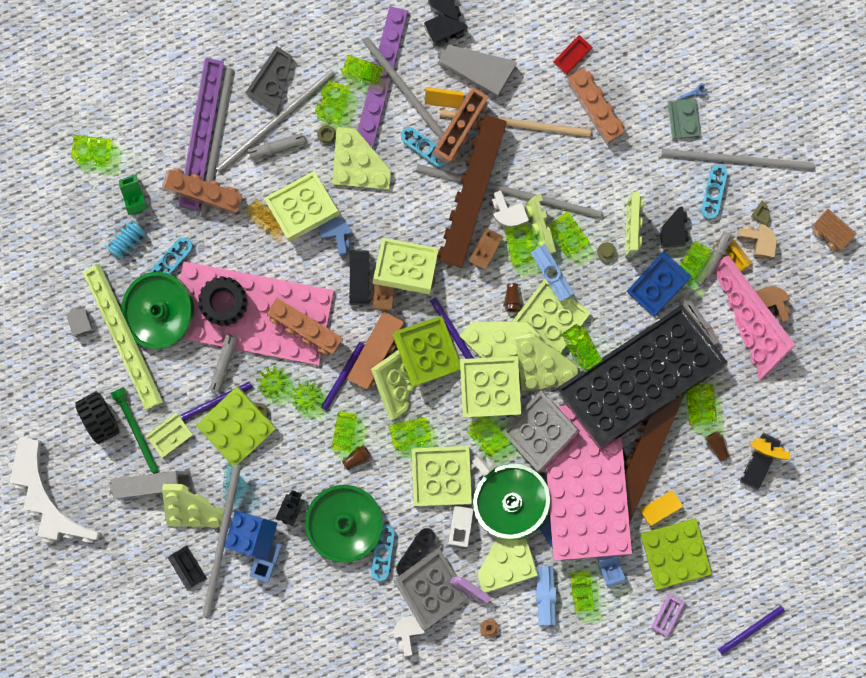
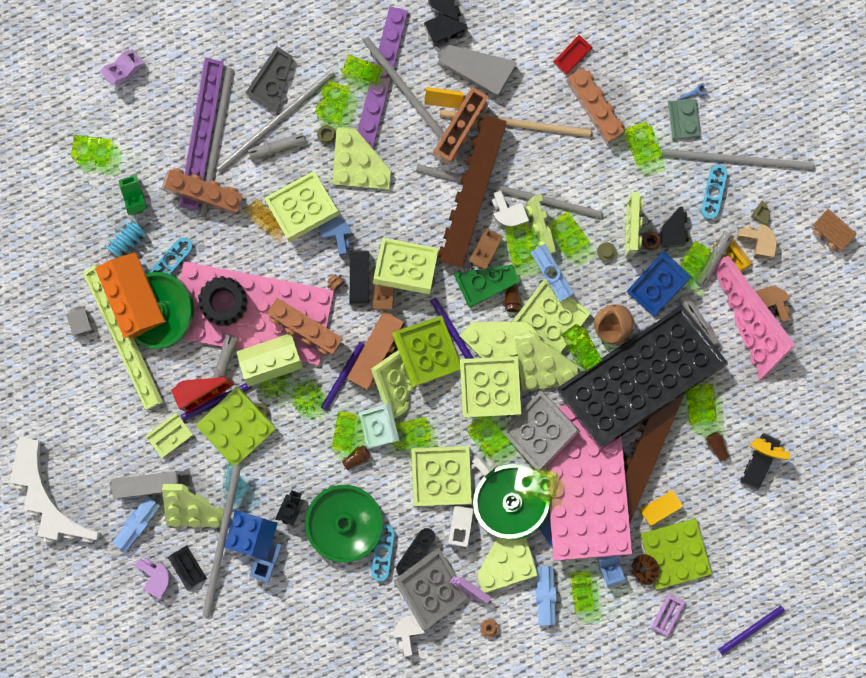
(97, 417): black tyre -> none
(120, 397): green piece -> none
(123, 68): none -> lavender brick
(130, 295): none -> orange slope
(136, 523): none -> light blue piece
(159, 577): none -> lavender brick
(195, 392): none -> red slope
(269, 360): none -> yellowish green slope
(335, 282): none -> medium nougat plate
(378, 426): none -> light aqua tile
(410, 142): medium azure beam -> none
(484, 284): none -> green wing
(538, 479): none -> clear neon green brick
(614, 324): none -> medium nougat piece
(637, 145): none -> clear neon green brick
(645, 561): none -> reddish brown gear
(654, 237): none -> reddish brown cone

